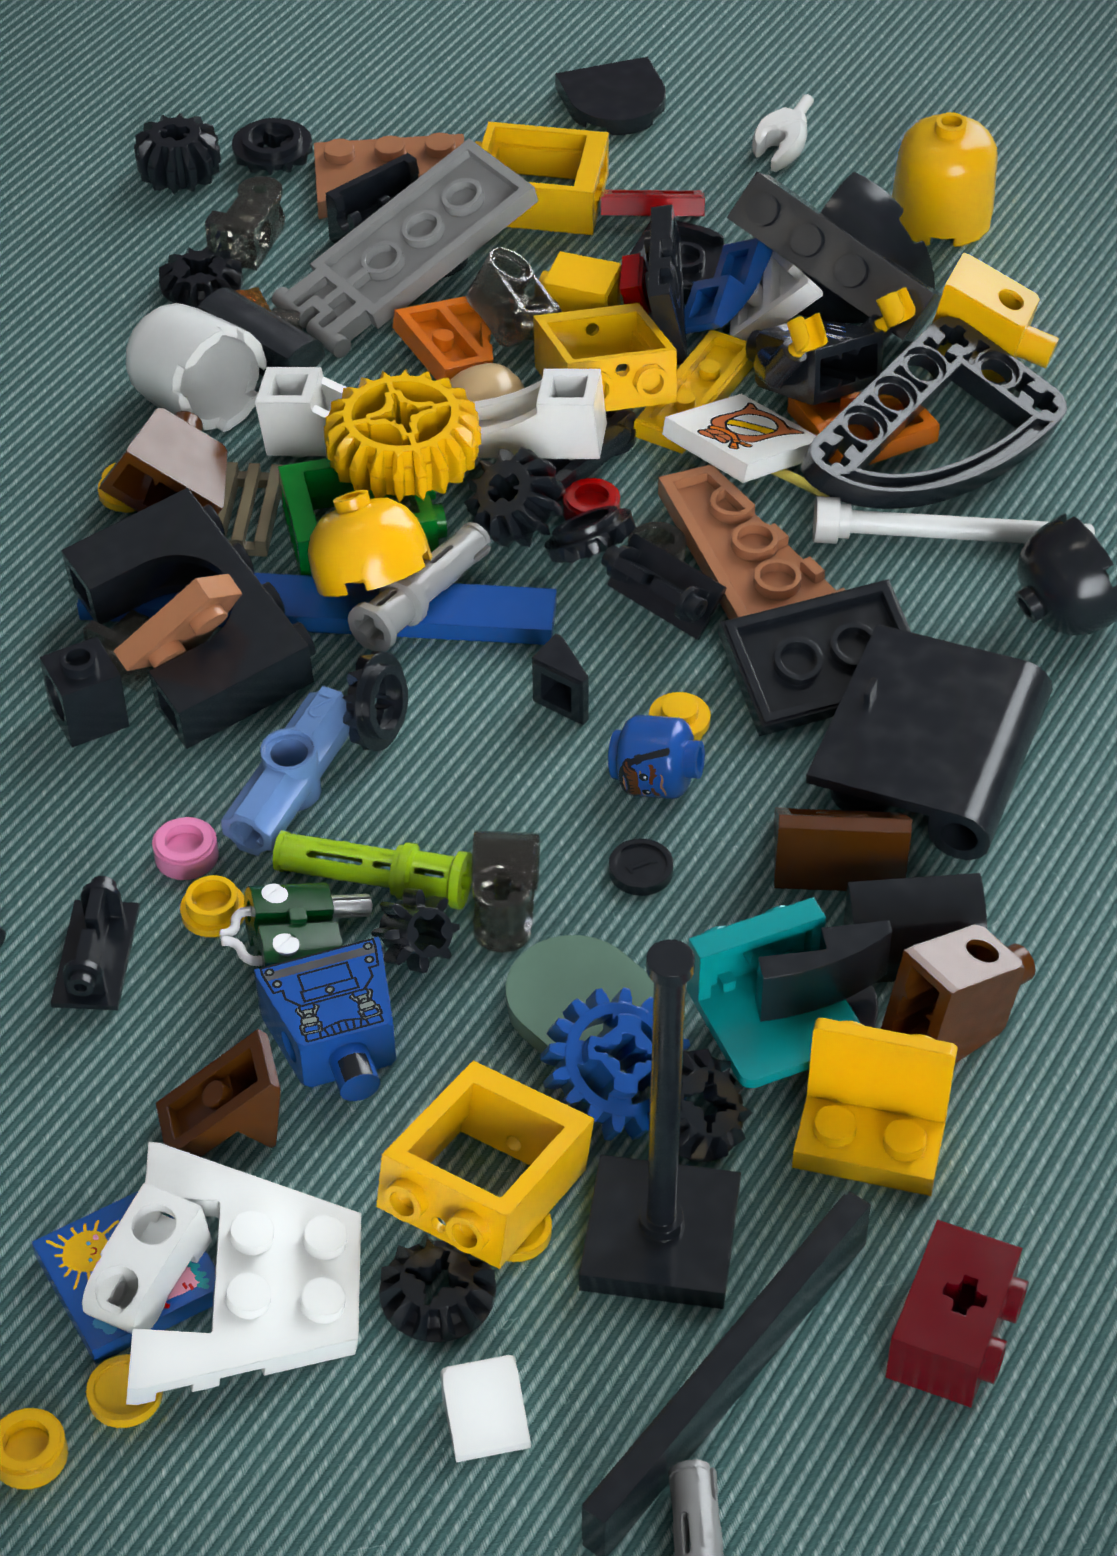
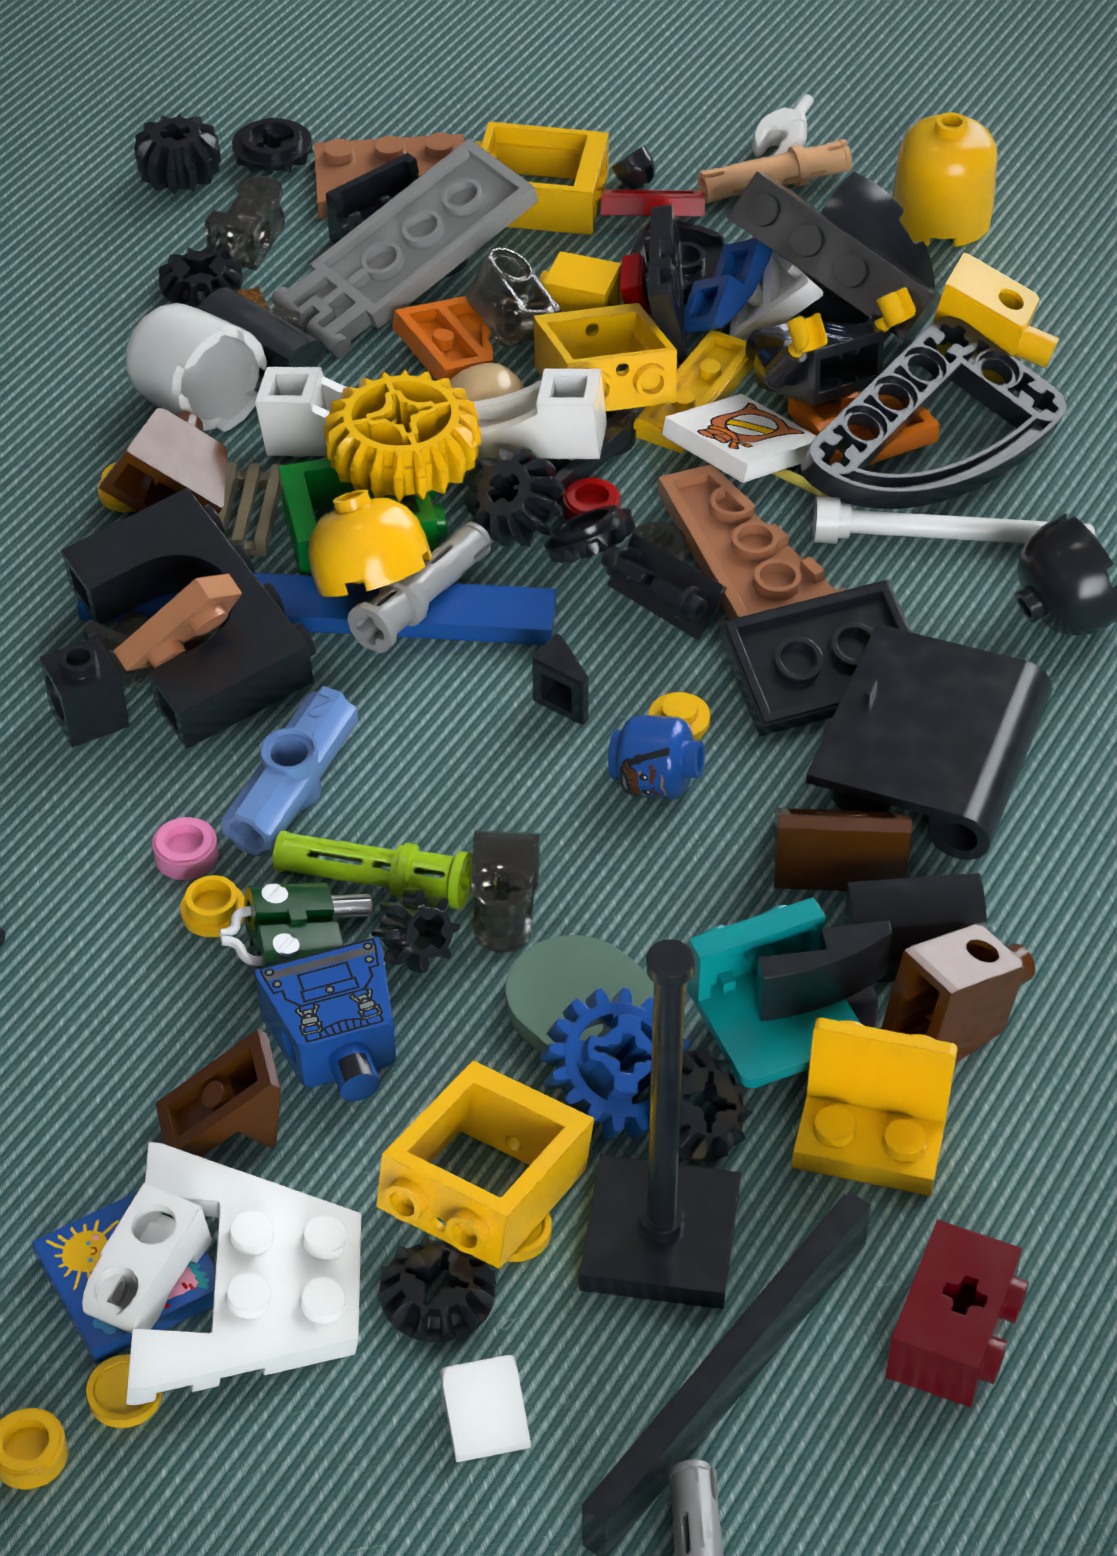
(96, 948): black hinge -> none
(370, 723): black gear -> none
(614, 95): black tile -> none
(635, 169): none -> black hinge
(640, 867): black piece -> none
(792, 167): none -> light nougat pin

